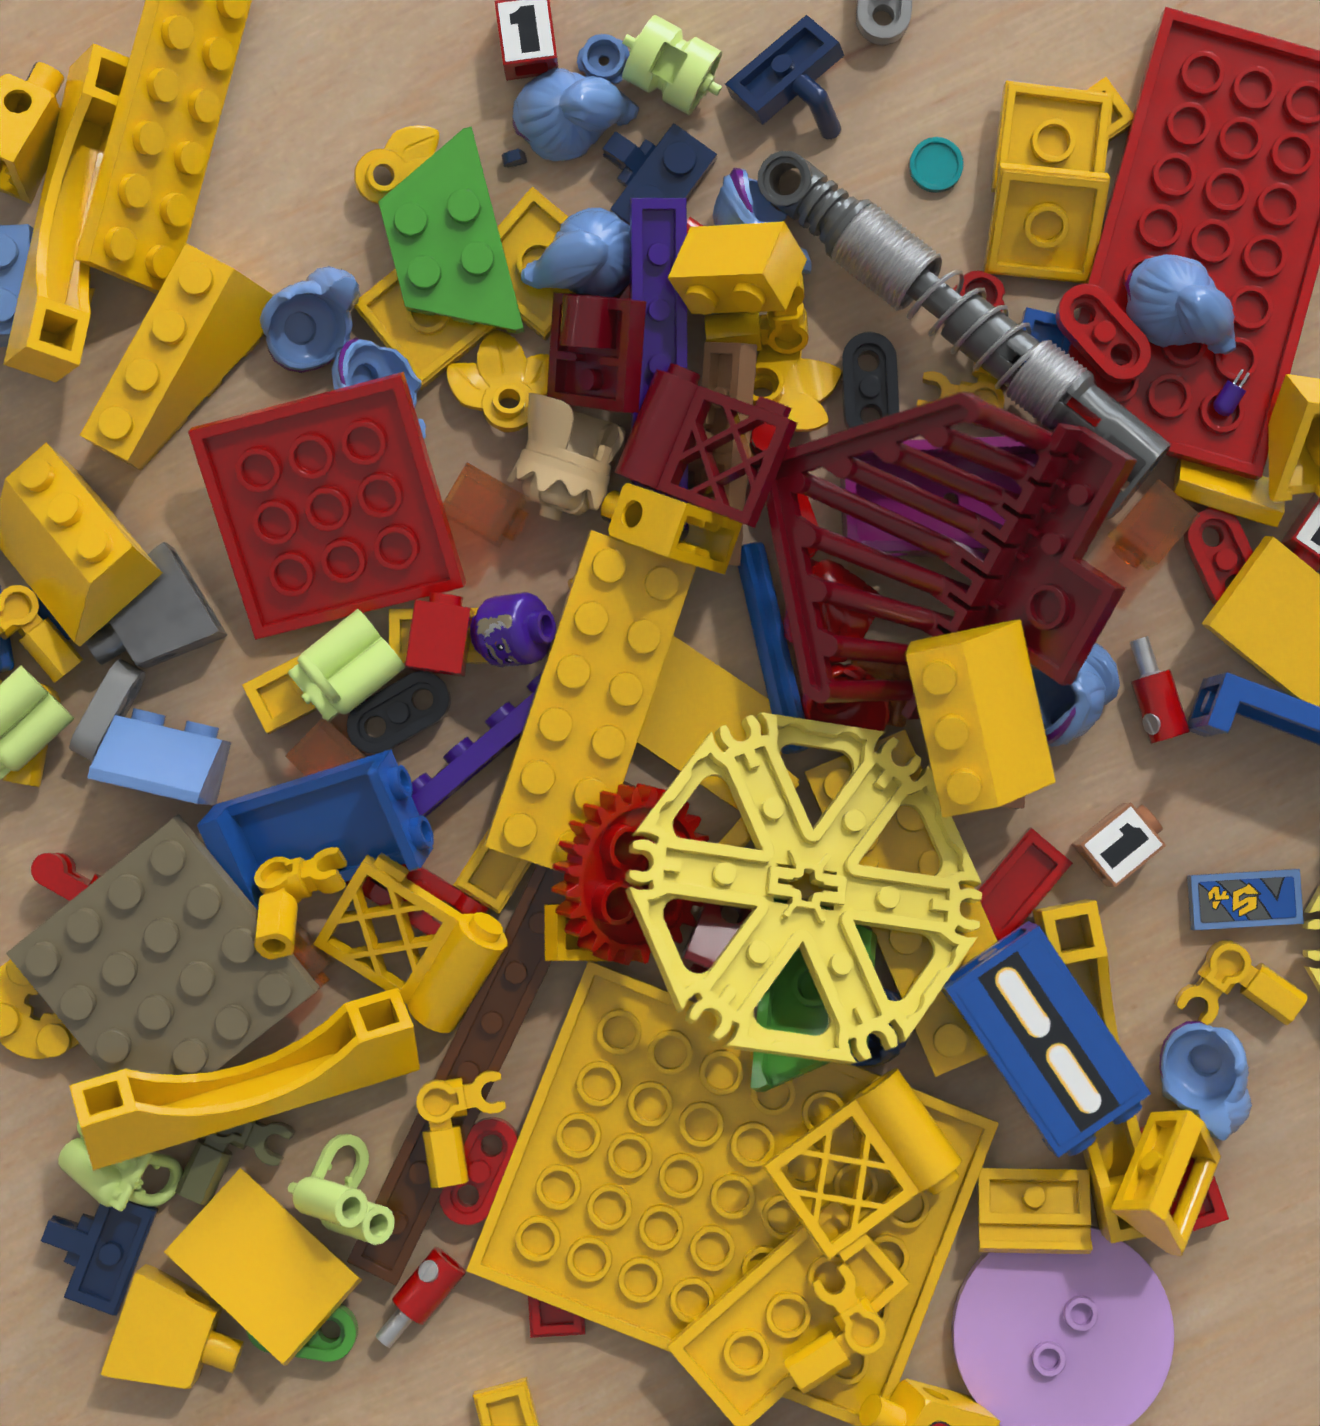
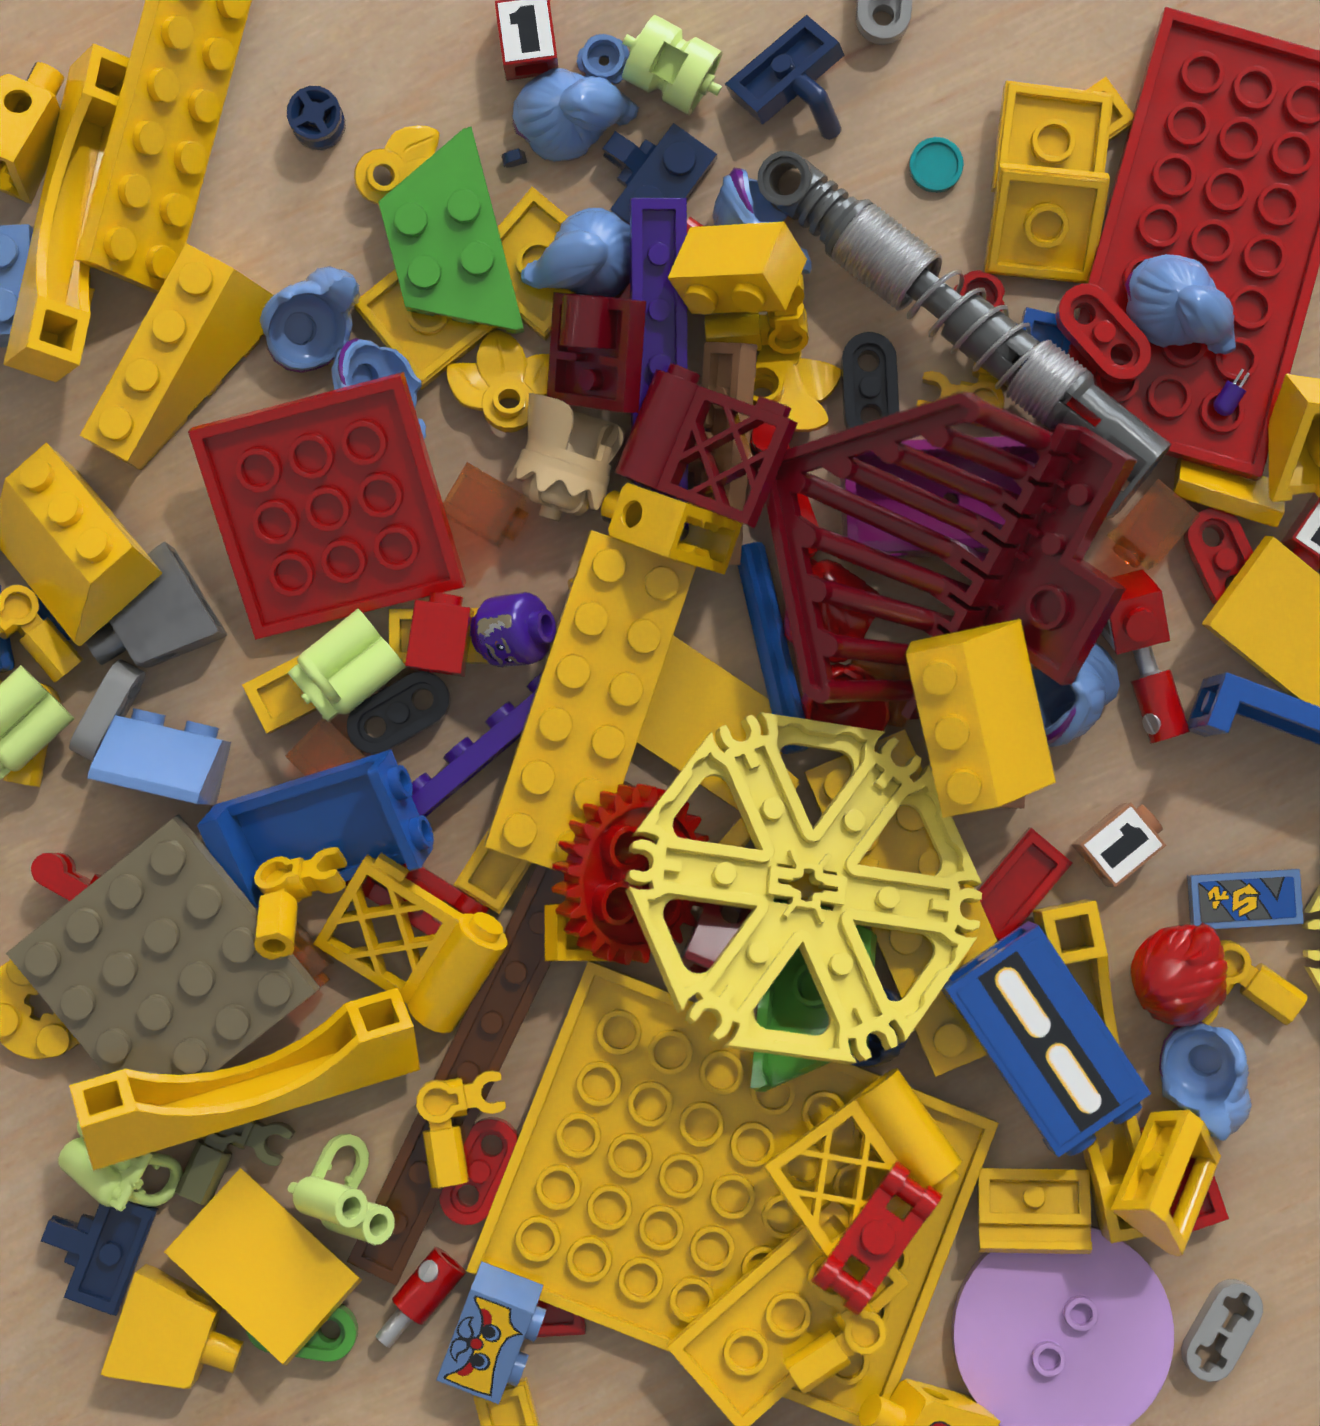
(310, 107): none -> dark blue wheel
(491, 1332): none -> medium blue brick
(876, 1238): none -> red plate
(1139, 615): none -> red brick
(1180, 974): none -> red hair
(1210, 1323): none -> light grey beam

